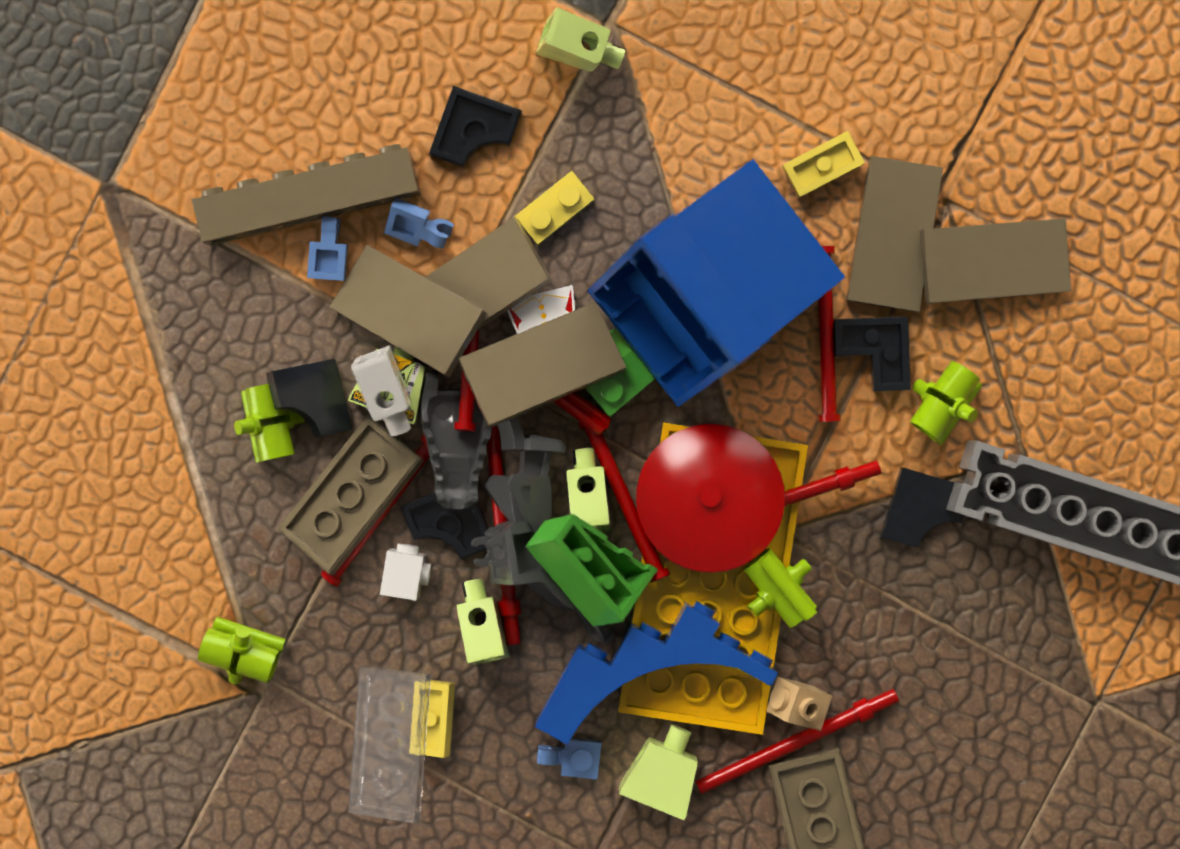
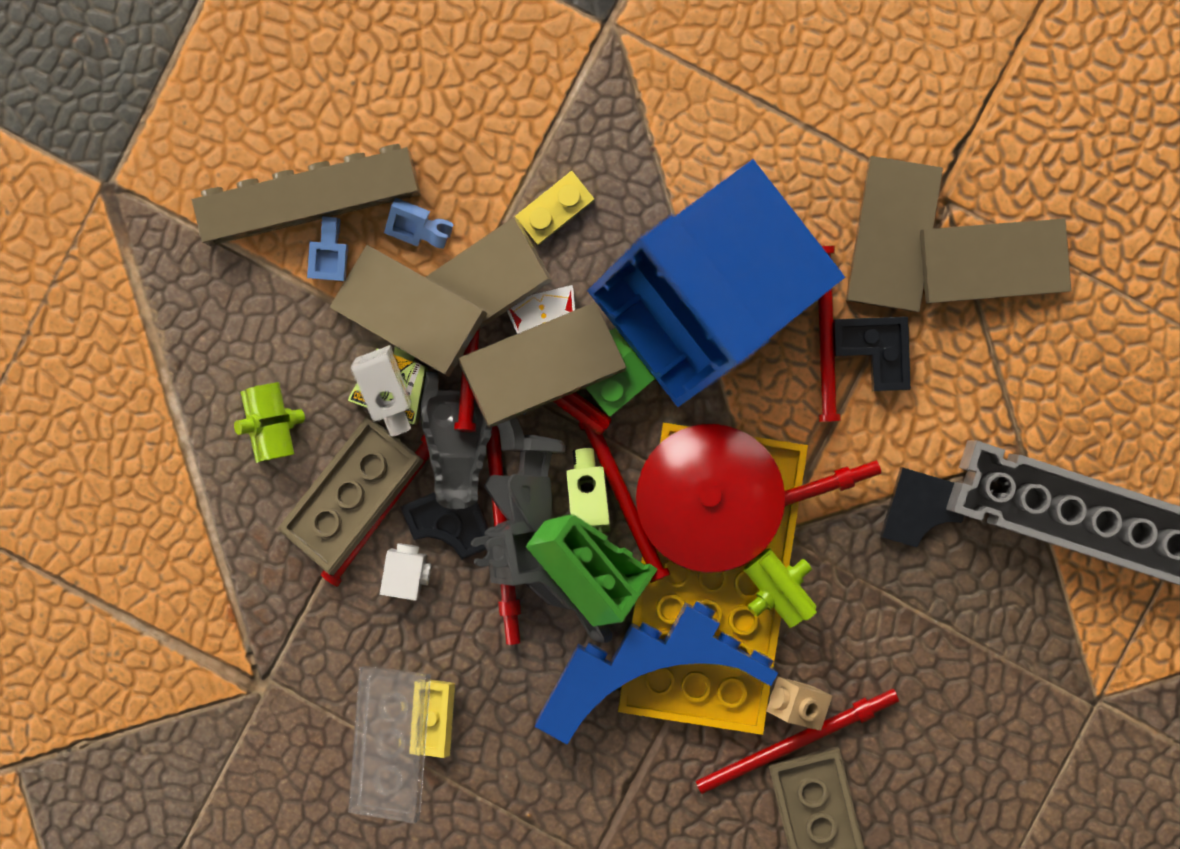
(241, 651): lime pin -> none
(314, 394): black tile -> none
(472, 124): black tile -> none
(482, 642): yellowish green torso -> none
(564, 37): yellowish green torso -> none
(576, 759): medium blue plate -> none
(662, 774): yellowish green torso -> none
(823, 164): light yellow plate -> none
(946, 401): lime pin -> none

